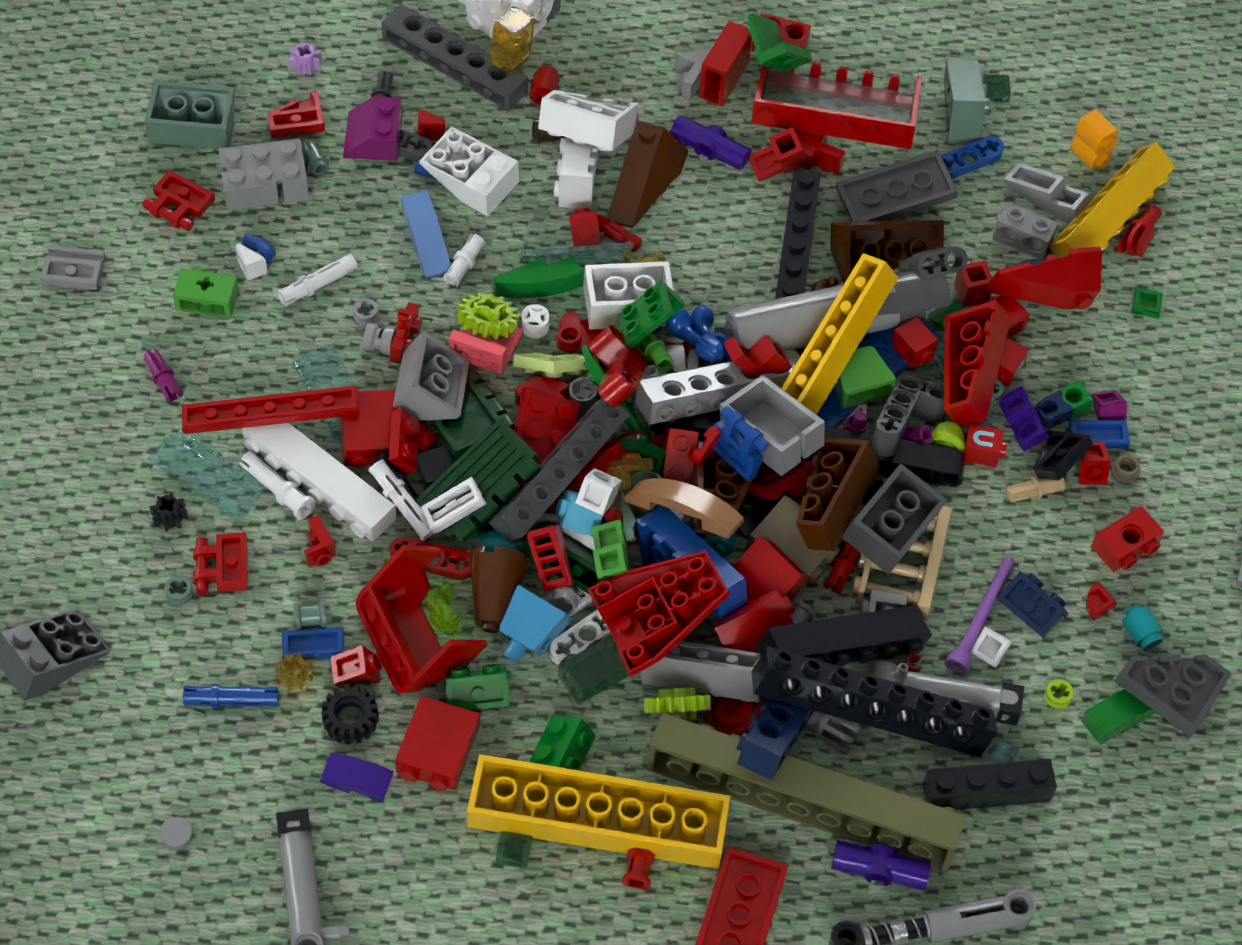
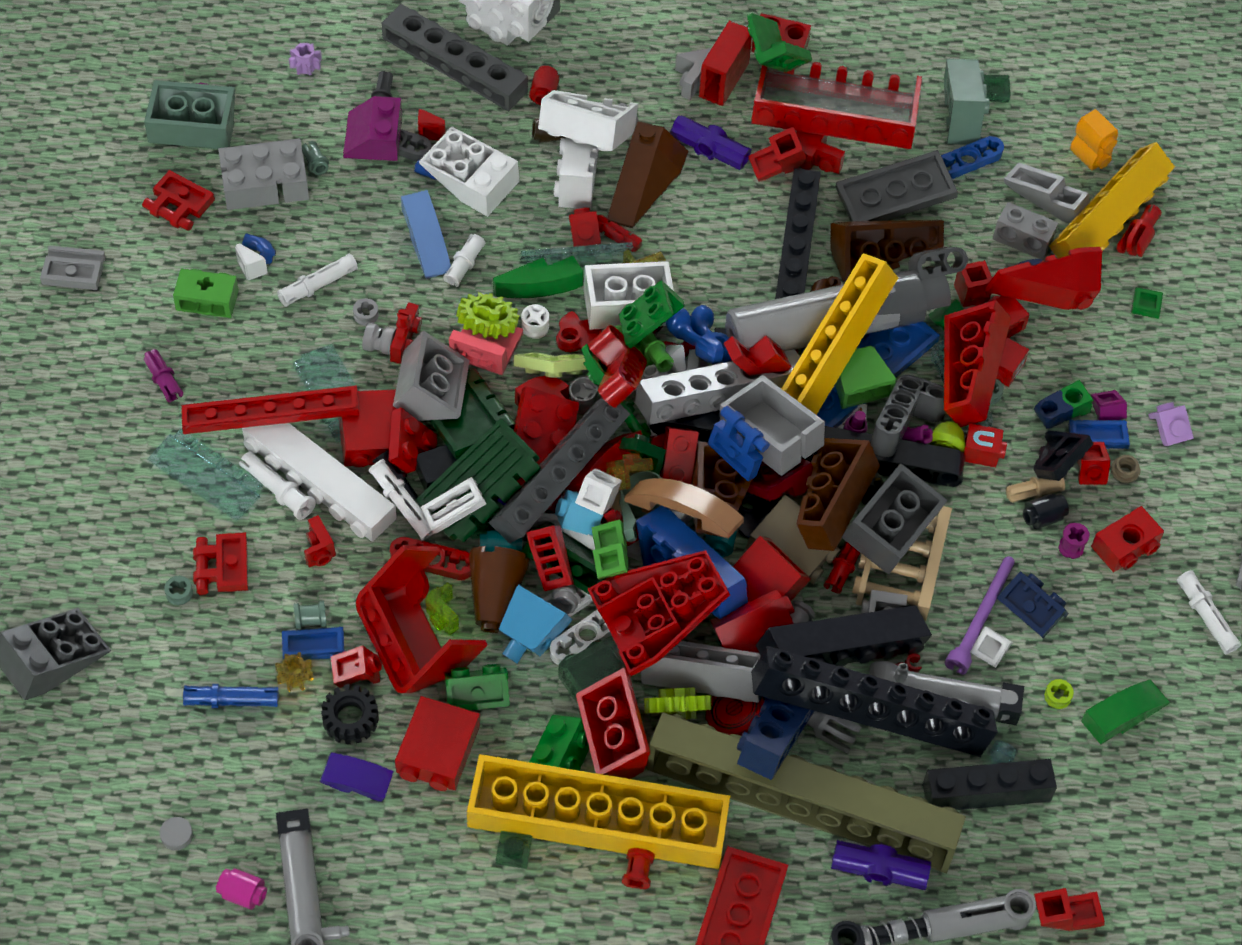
(168, 511): black gear -> none
(241, 888): none -> dark pink brick
(297, 118): red wing -> none
(512, 39): clear yellow brick -> none
(614, 726): none -> red slope
(708, 447): red tile -> none
(914, 343): red brick -> none
(1023, 418): dark purple slope -> none
(1045, 510): none -> black brick
(1069, 913): none -> red slope
(1074, 540): none -> magenta bush
(1099, 601): red tile -> none
(1143, 627): teal brick -> none
(1172, 423): none -> lavender bracket
(1175, 687): dark grey plate -> none
(1201, 601): none -> white pin

